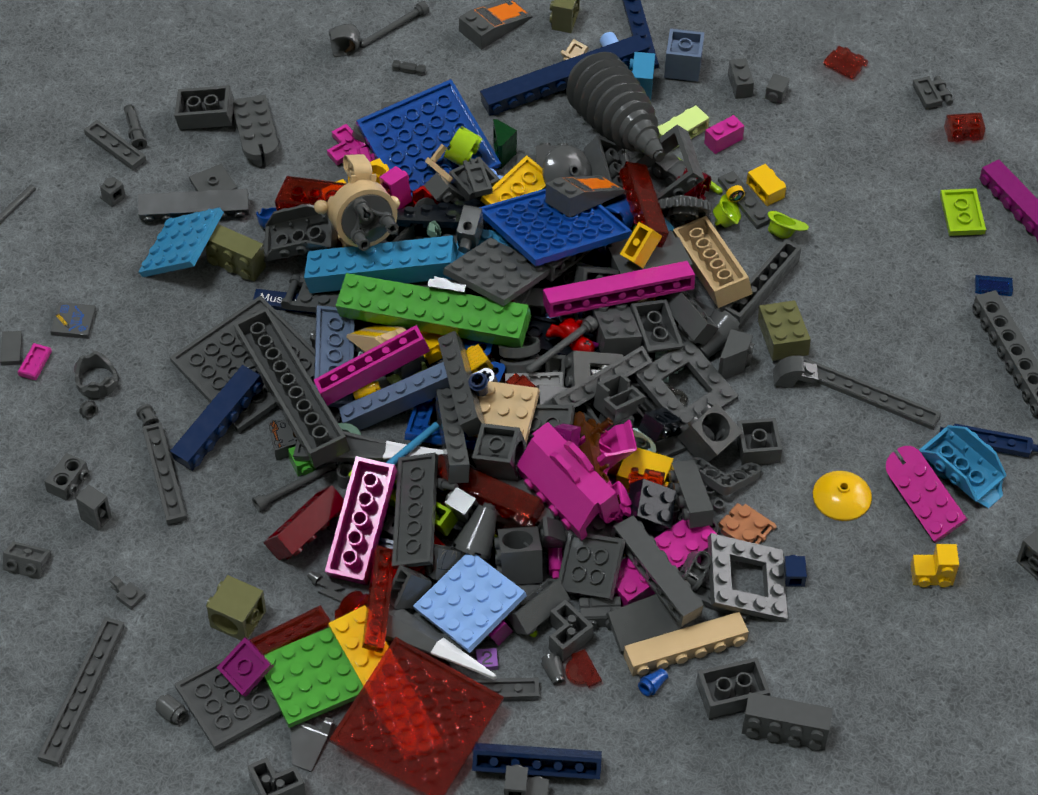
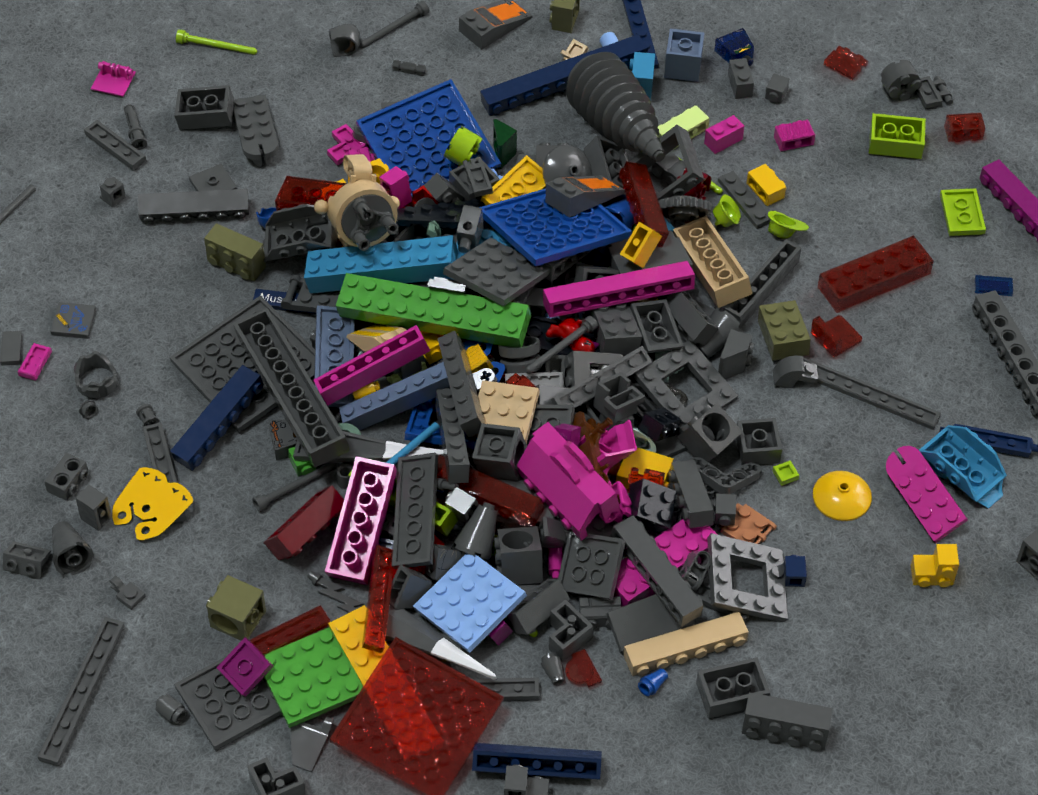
(70, 550): none -> dark grey cone
(113, 78): none -> dark pink hinge
(158, 495): none -> yellow piece
(180, 242): dark azure plate -> none
(183, 37): none -> lime piece
(350, 603): clear red piece -> none
(432, 162): tan piece -> none
(479, 383): dark blue cone -> none
(487, 658): medium lavender tile -> none
(725, 509): none -> dark grey brick
(735, 46): none -> clear blue torso
(735, 193): tile -> none
(785, 473): none -> lime plate
(794, 135): none -> dark pink brick
(835, 334): none -> clear red bracket
(875, 274): none -> clear red brick
(897, 136): none -> lime brick
(900, 80): none -> dark grey brick

